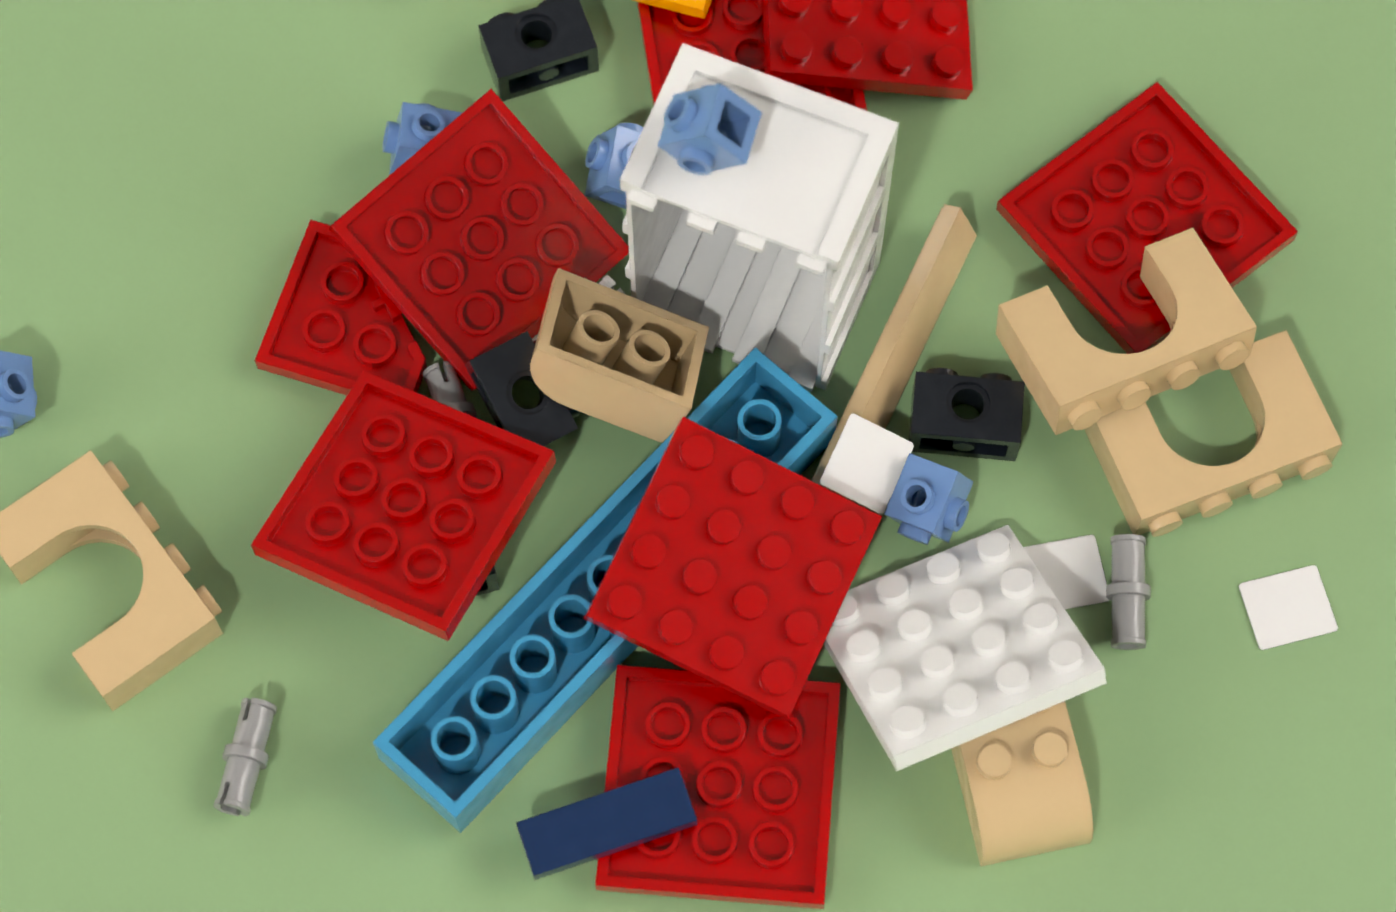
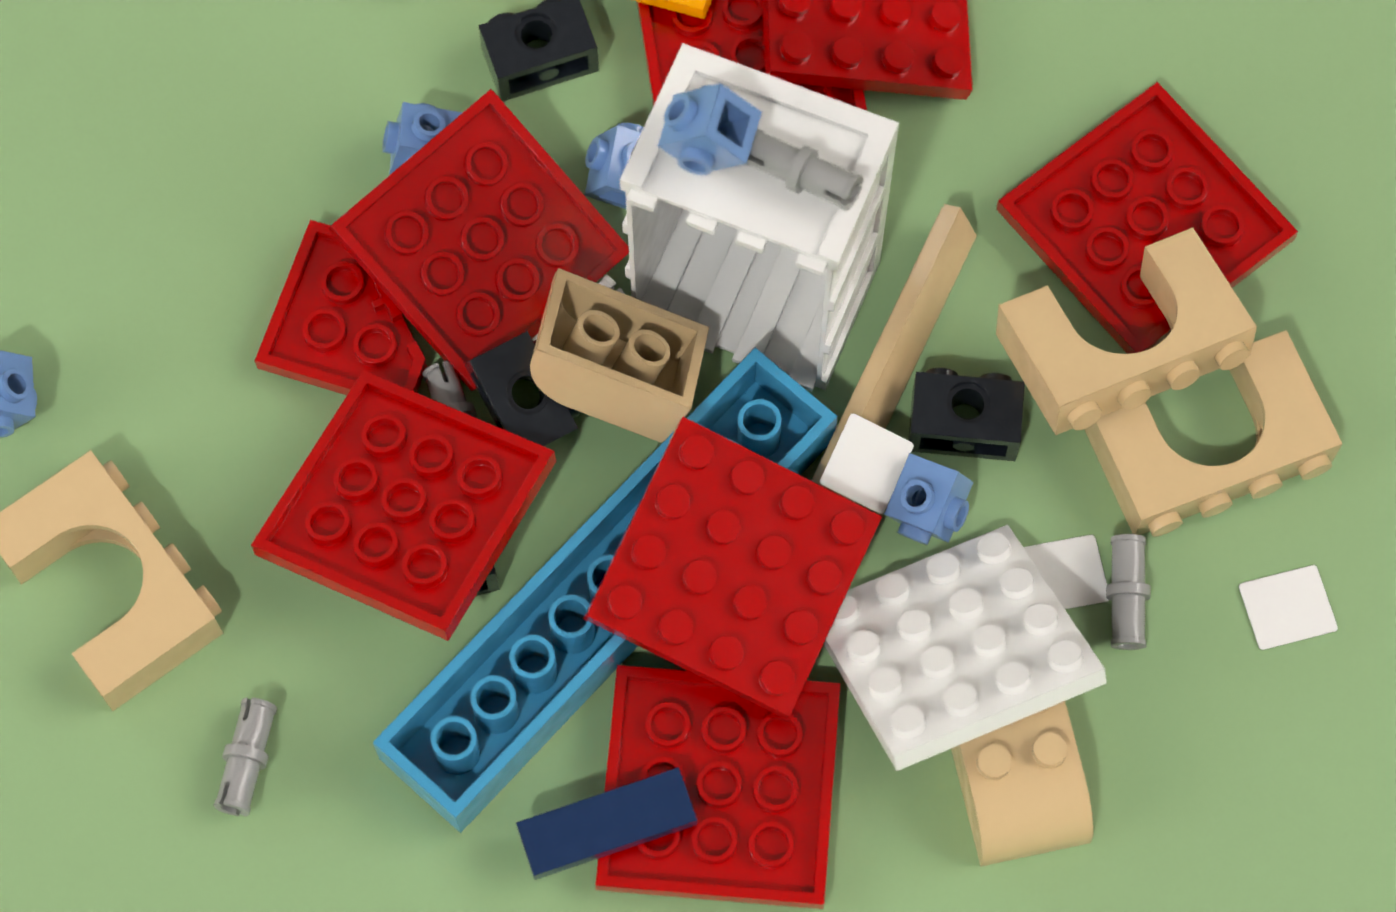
(804, 170): none -> light grey pin

